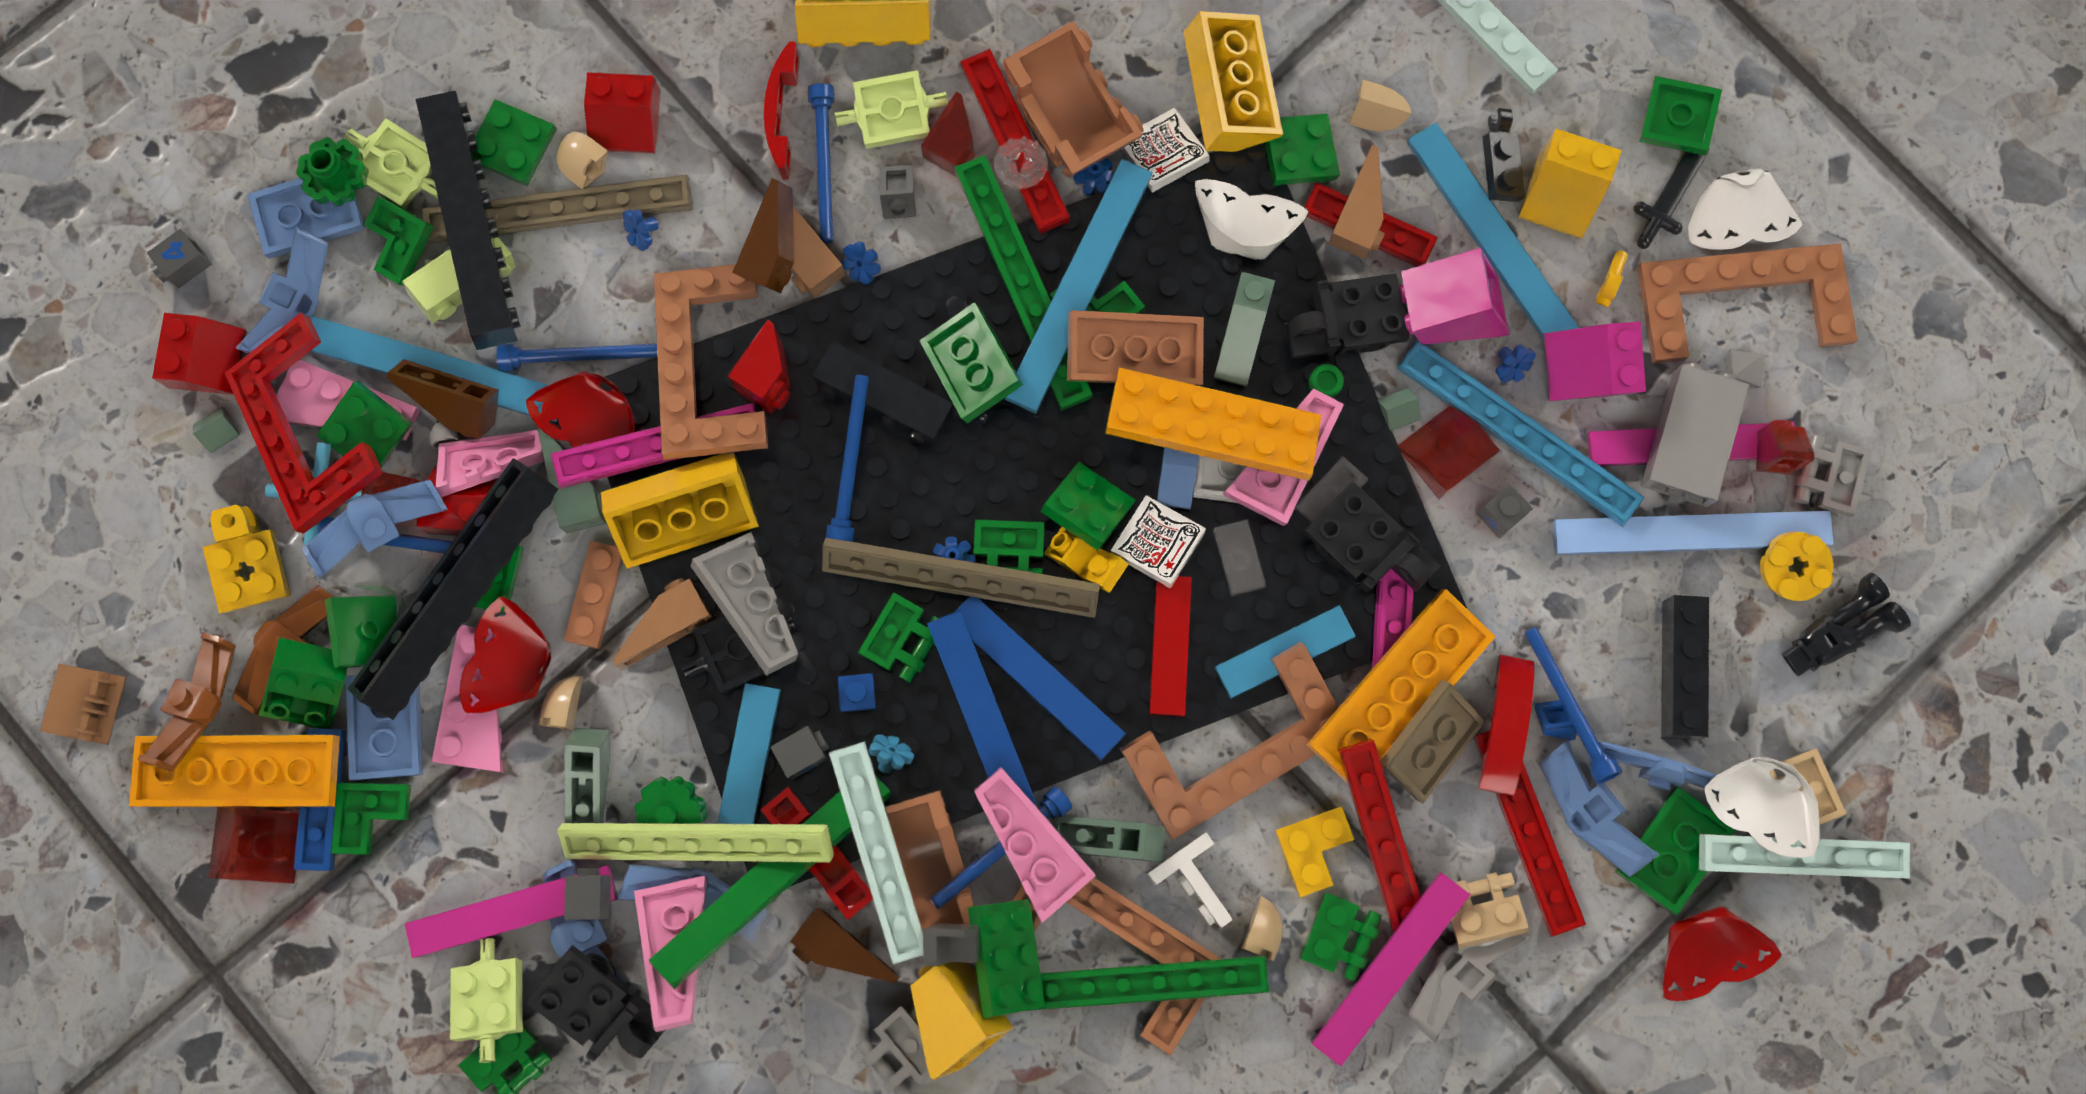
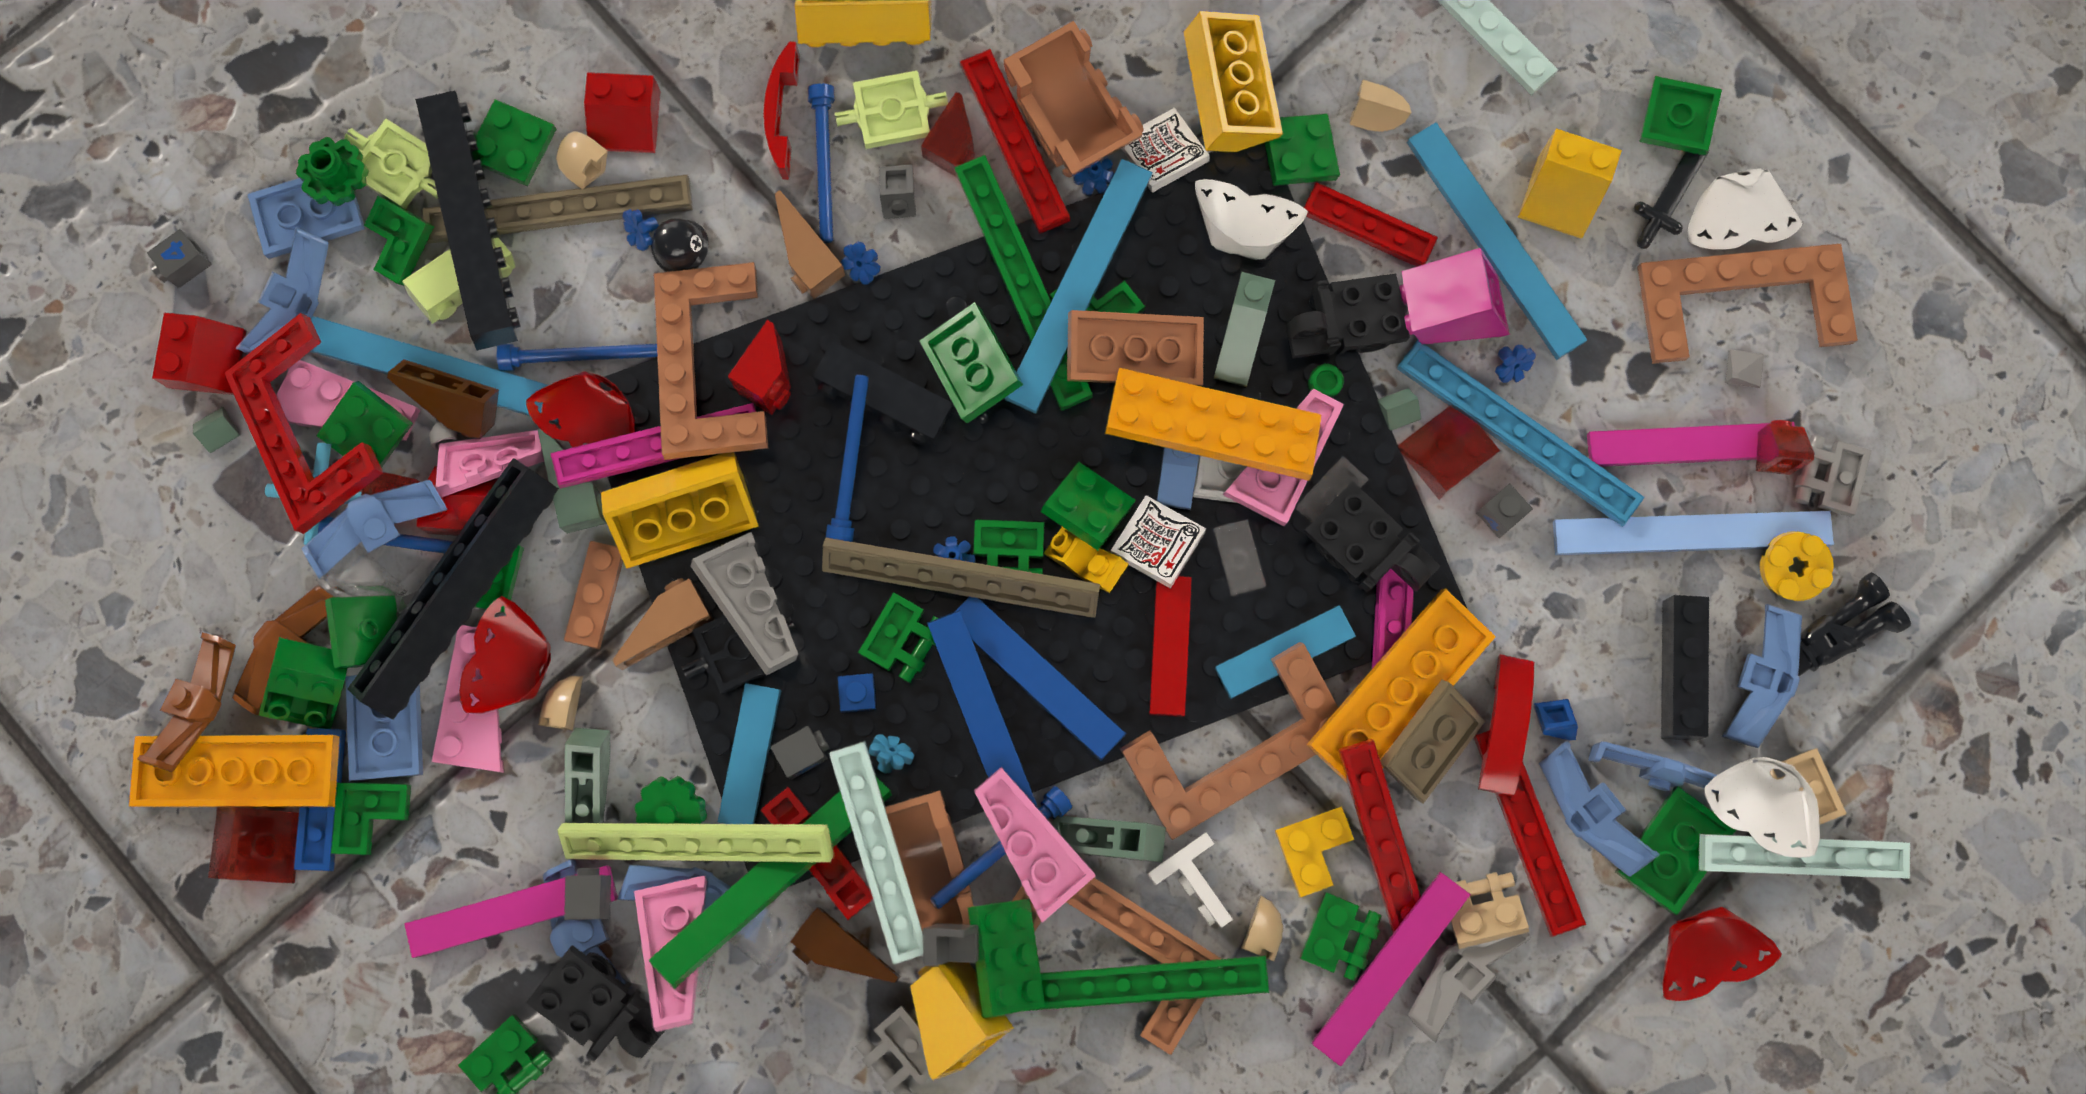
(83, 704): medium nougat hinge -> none
(238, 545): yellow plate -> none
(486, 1000): yellowish green plate -> none
(679, 245): none -> black helmet
(770, 242): reddish brown slope -> none
(1030, 173): clear gear -> none
(1363, 212): medium nougat slope -> none
(1503, 159): black plate -> none
(1595, 361): dark pink slope -> none
(1602, 765): blue piece -> none
(1613, 279): yellow bar -> none
(1695, 434): light grey brick -> none
(1768, 678): none -> medium blue plate

